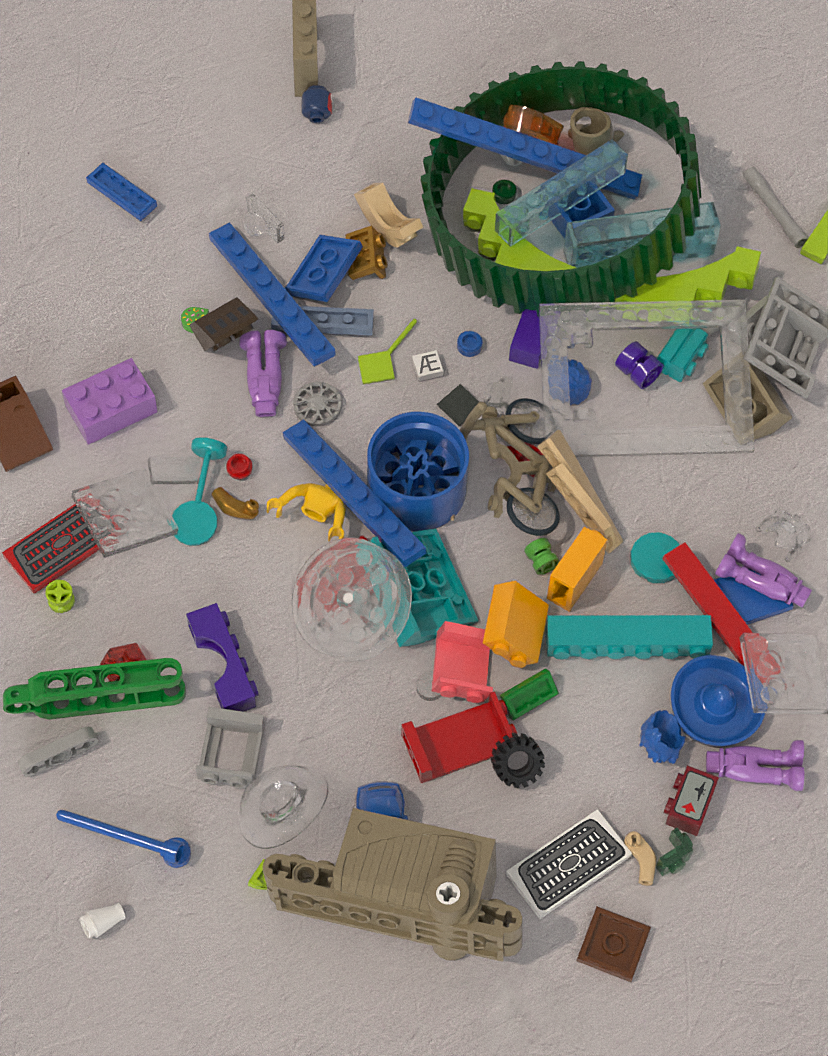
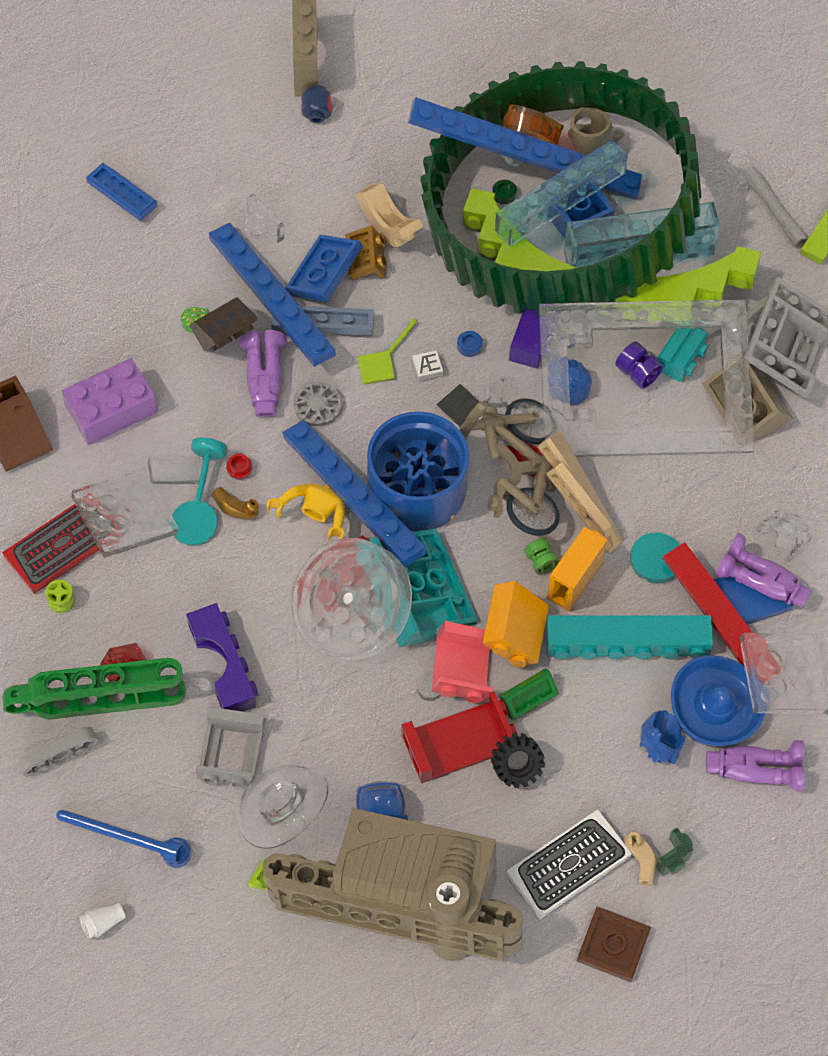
(691, 800): brick -> none

